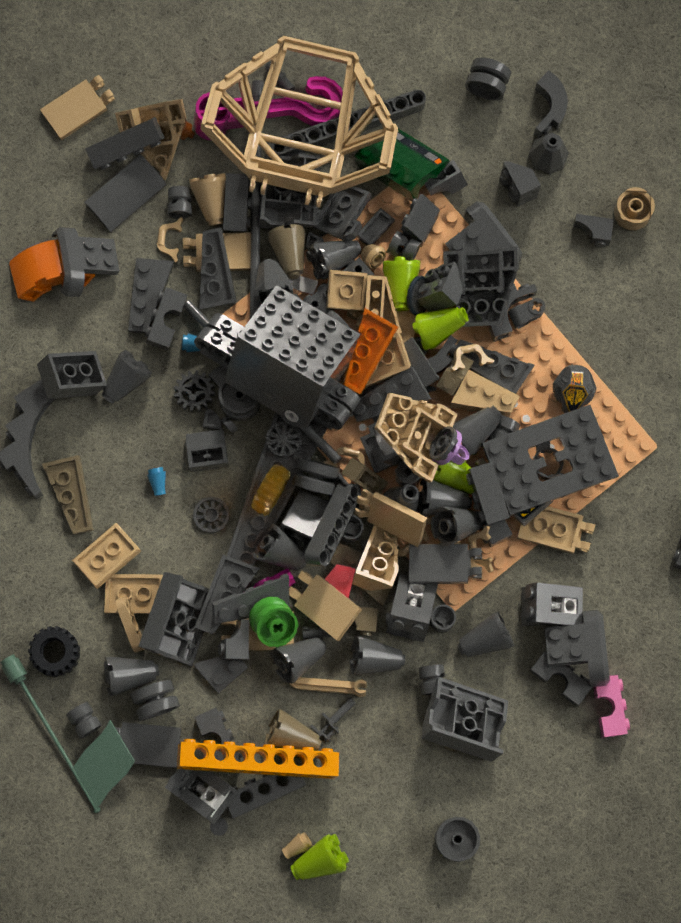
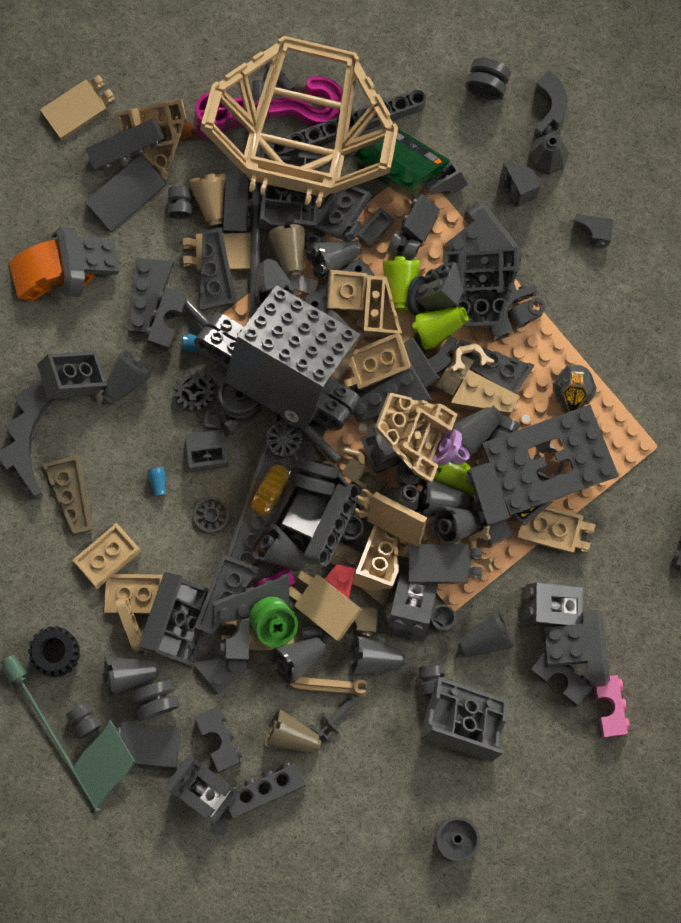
(161, 238): tan helmet -> none
(187, 760): light orange brick -> none
(298, 845): tan cone -> none
(321, 859): lime cone -> none
(373, 256): tan cone -> none
(373, 341): orange wing -> none
(443, 444): dark grey wheel -> none
(642, 212): tan brick -> none

